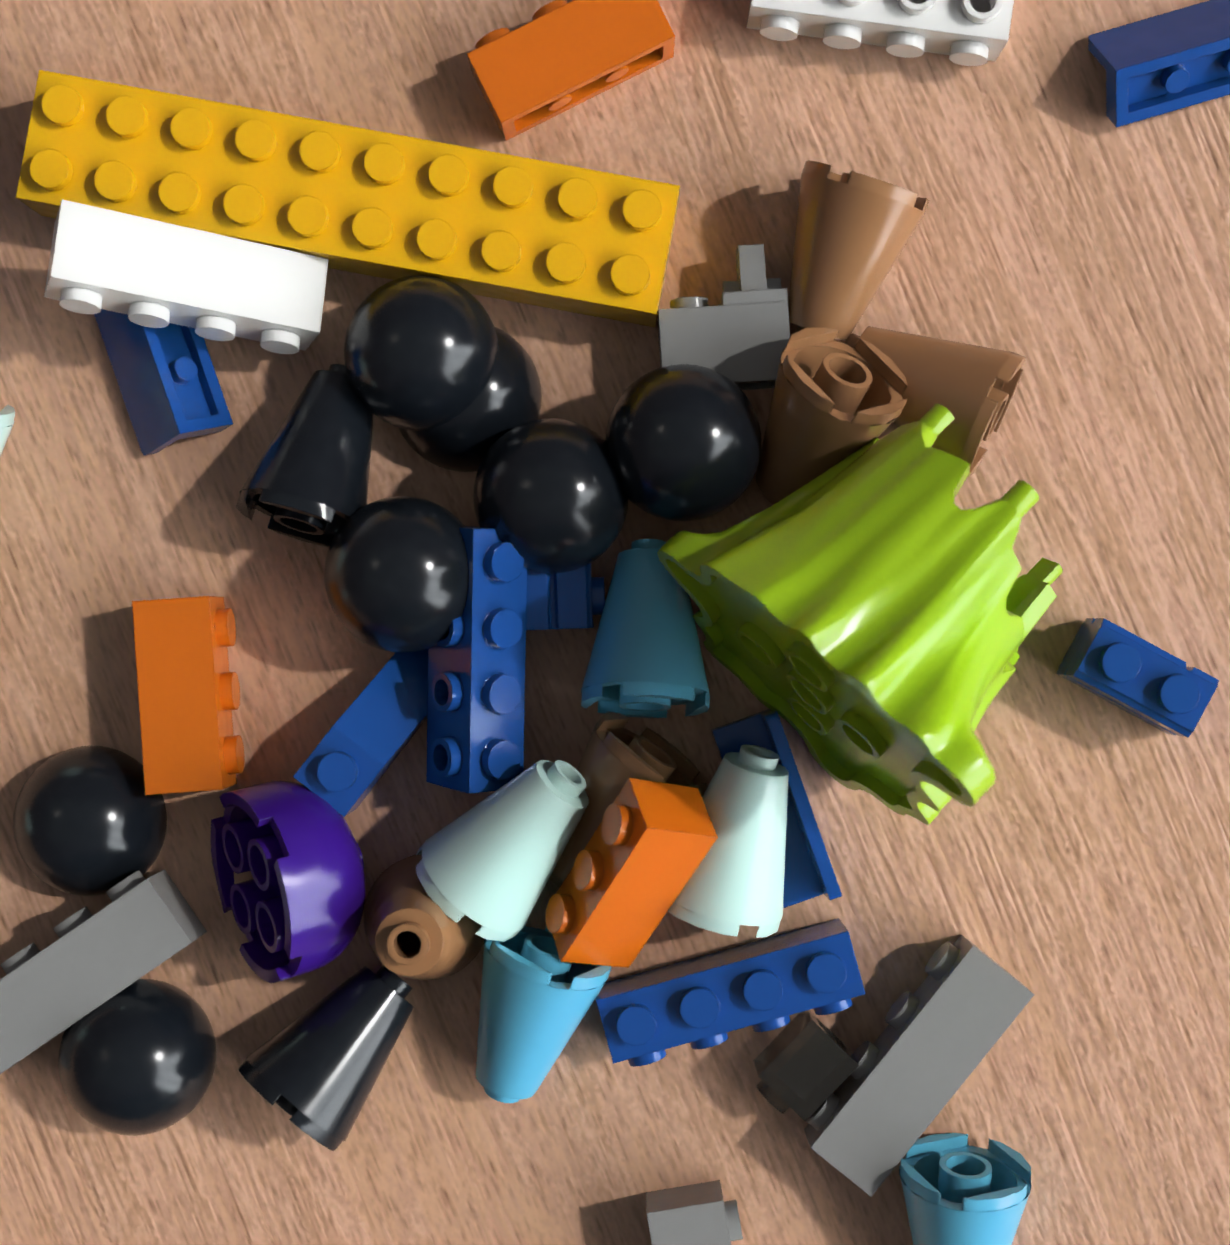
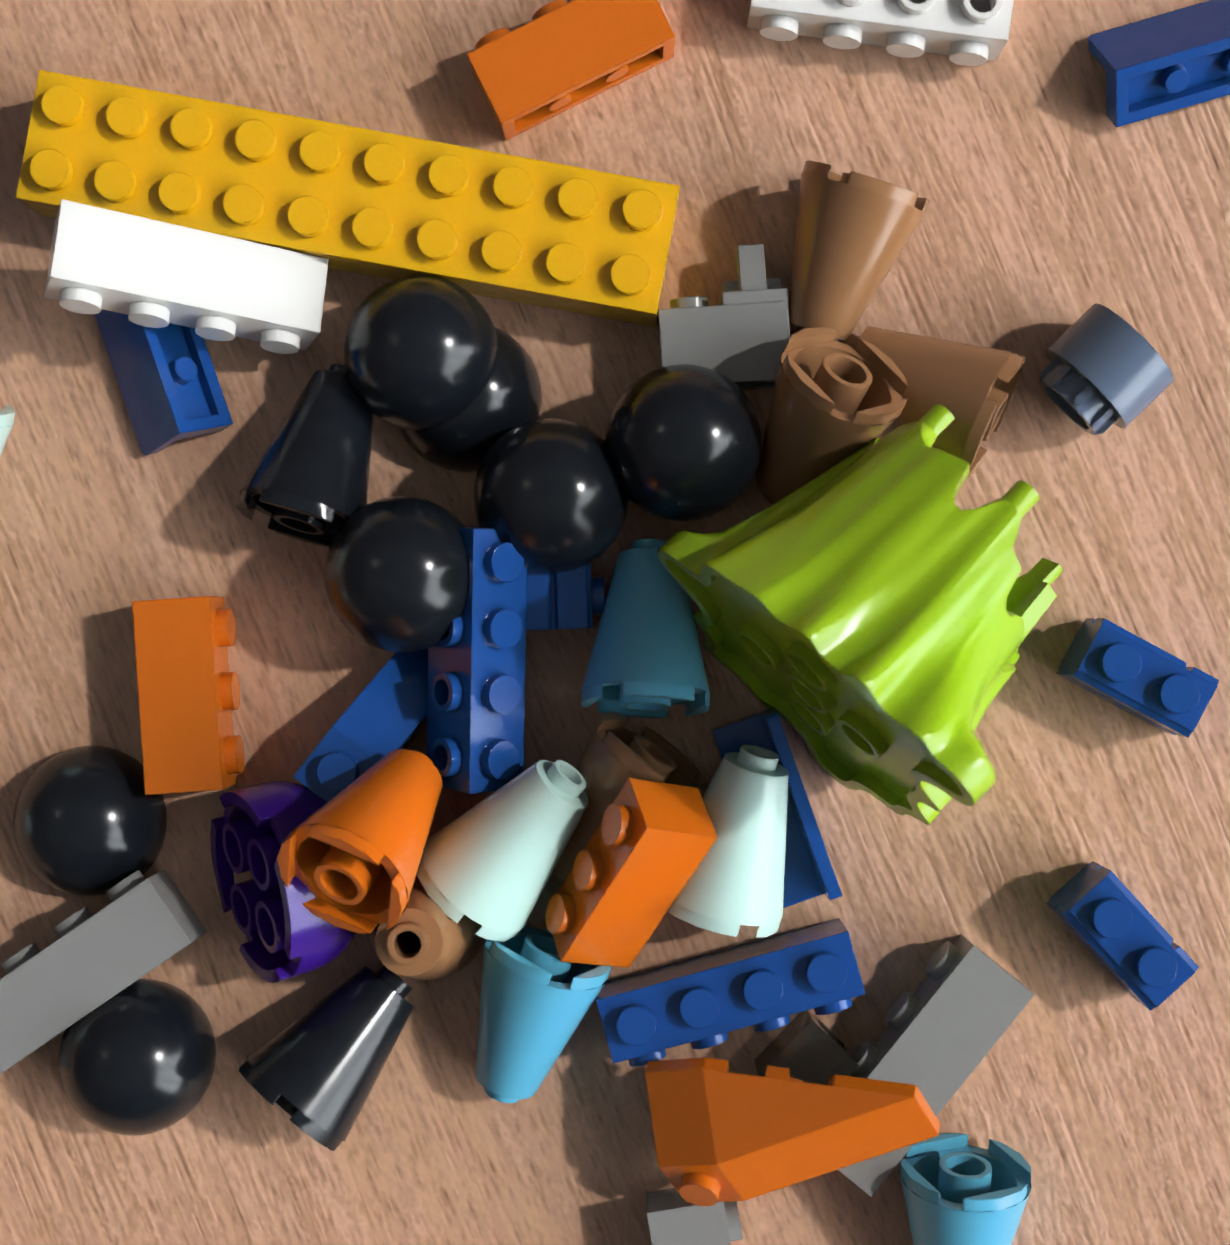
(366, 843): none -> orange cone
(752, 1134): none -> orange wedge
(1103, 371): none -> sand blue piece
(1122, 935): none -> blue brick

